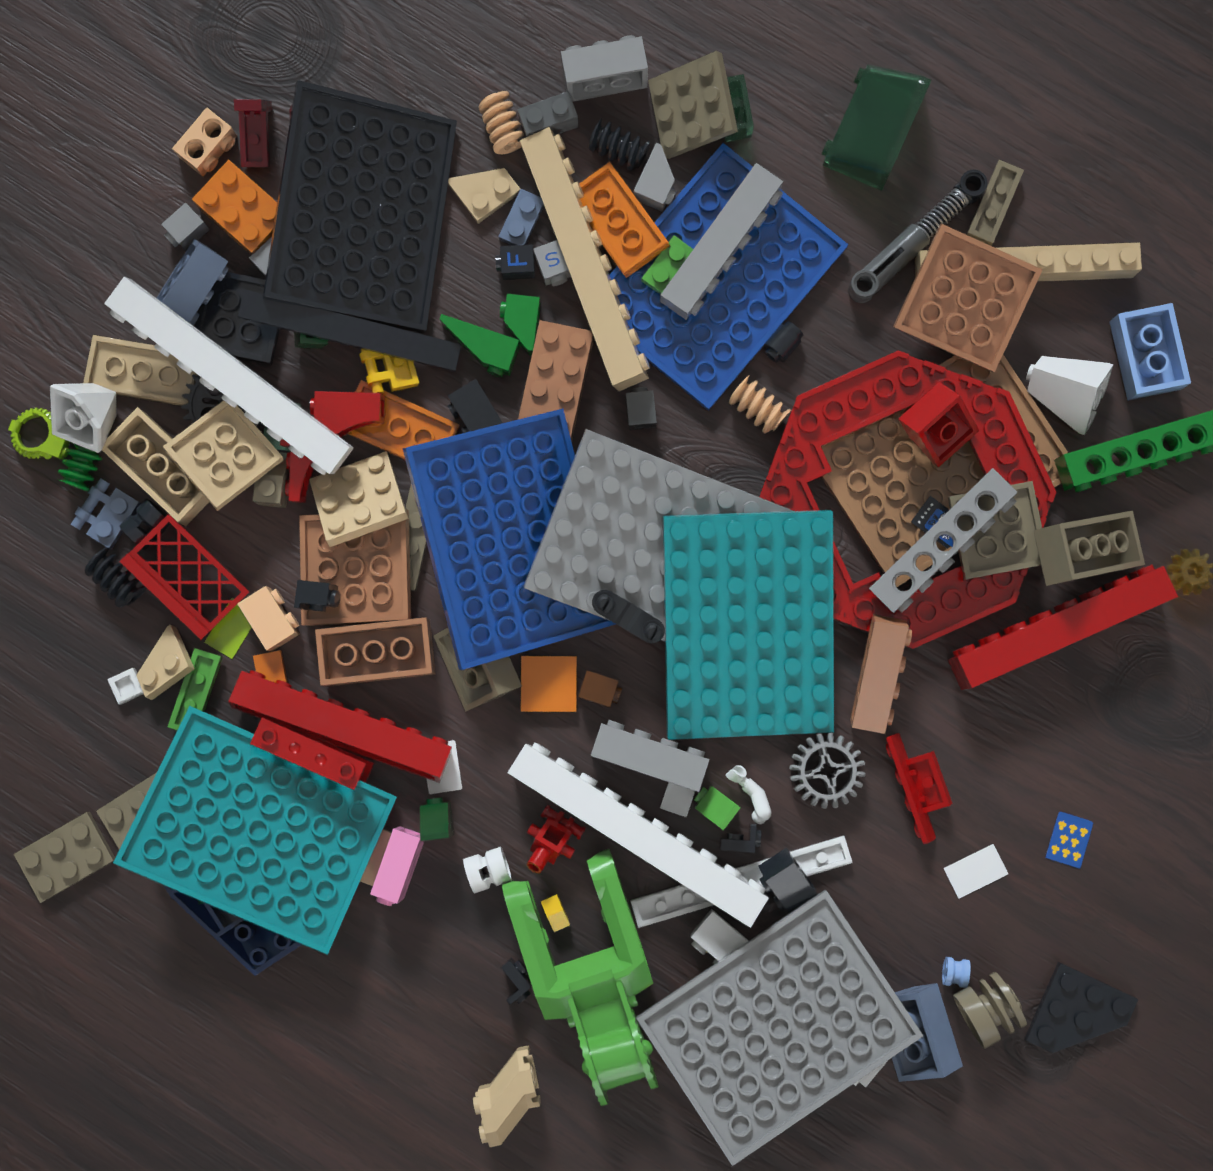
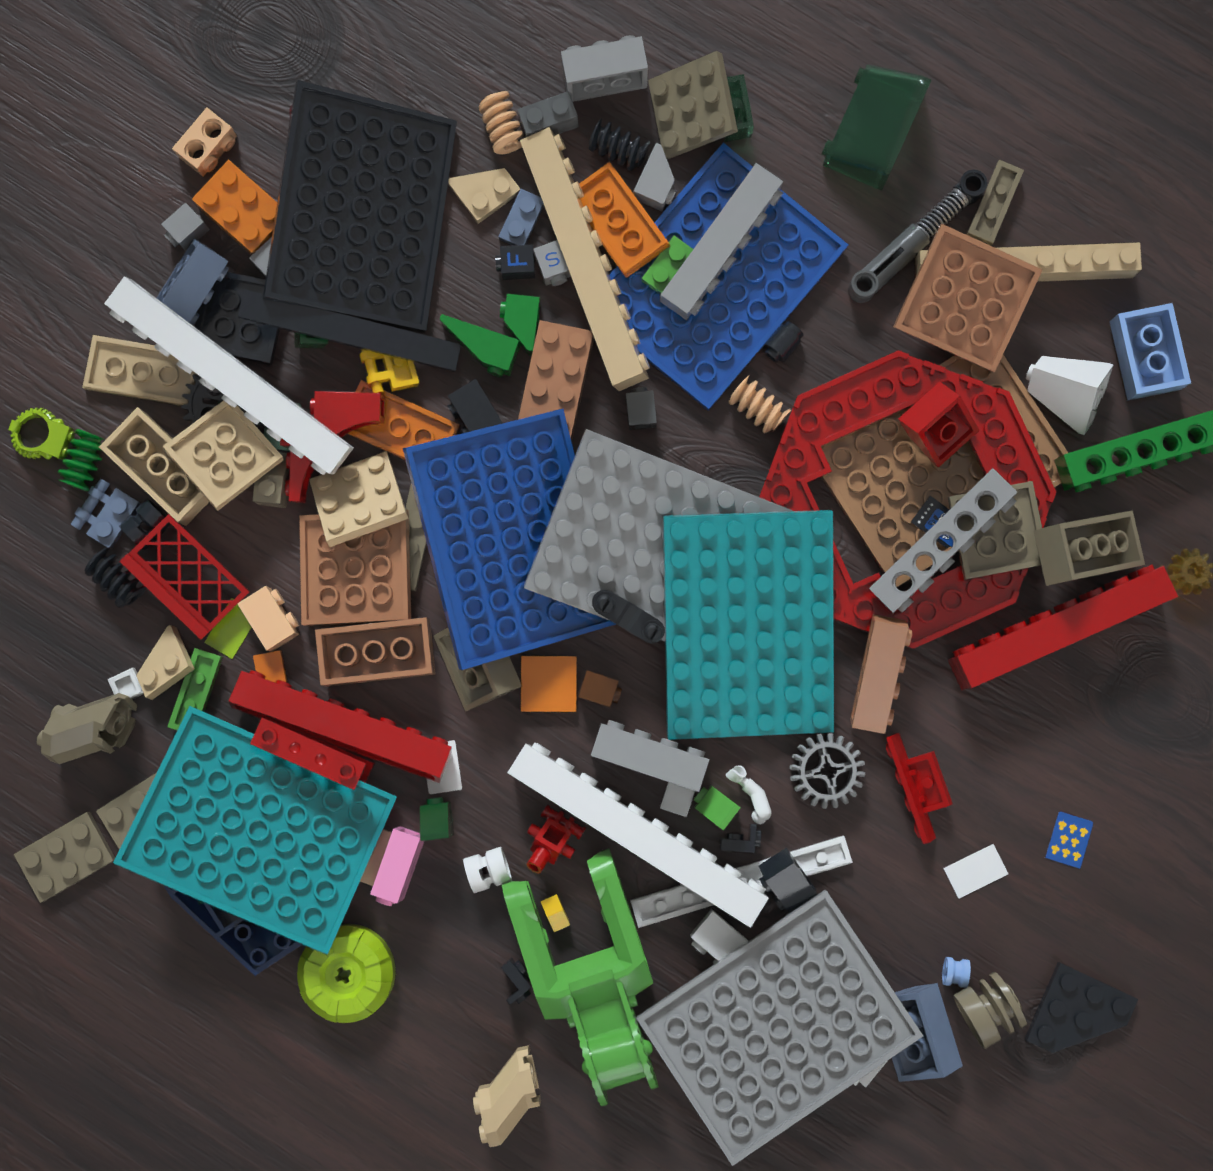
(82, 413): white slope -> none
(87, 728): none -> dark tan brick
(254, 131): dark red bracket -> none
(316, 596): black brick -> none
(351, 978): none -> lime piece

